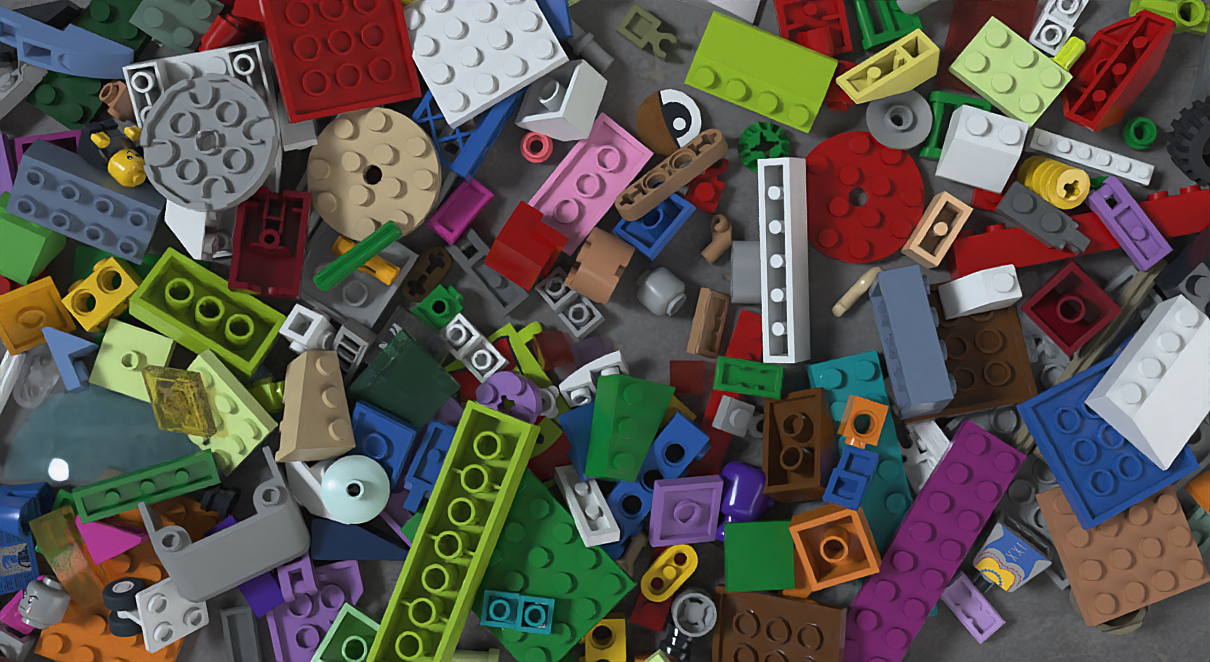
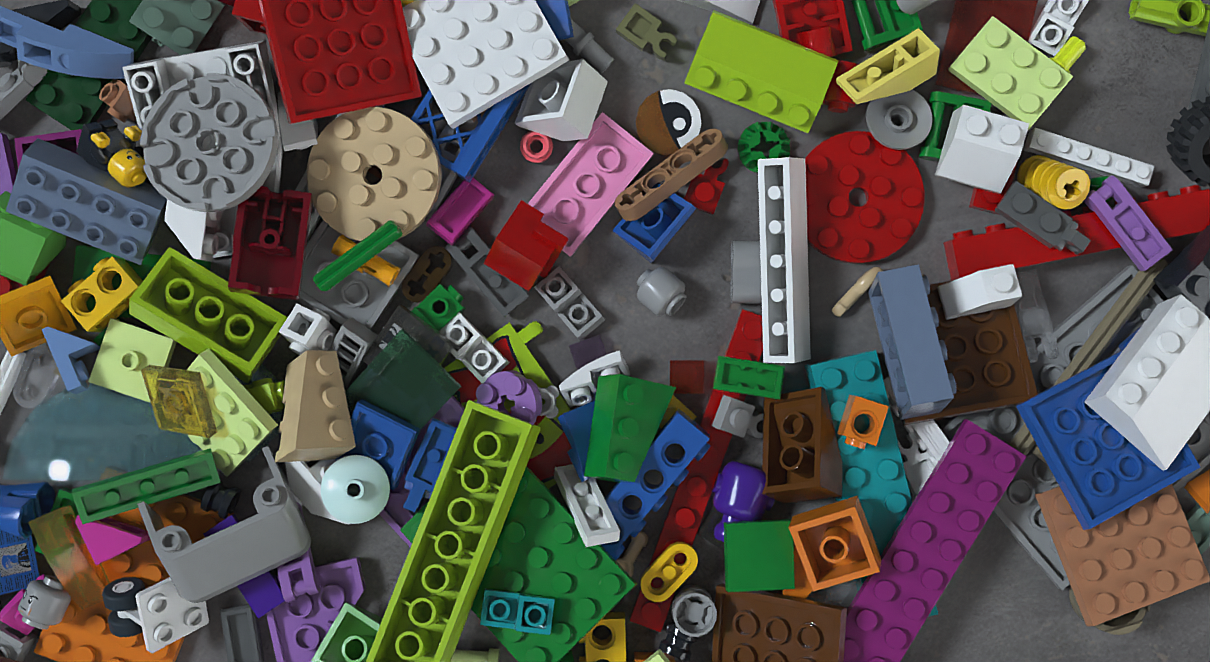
(223, 33): red brick -> none
(353, 542): dark blue slope -> none
(551, 349): clear red slope -> none
(599, 266): nougat brick -> none
(685, 510): medium lavender plate -> none
(708, 323): medium nougat plate -> none
(721, 238): medium nougat arm -> none
(851, 478): blue slope -> none
(936, 230): light nougat brick -> none
(971, 607): lavender plate -> none
(1009, 555): torso -> none
(1071, 307): dark red slope -> none
(1115, 69): red wedge -> none
(1148, 131): green plate -> none

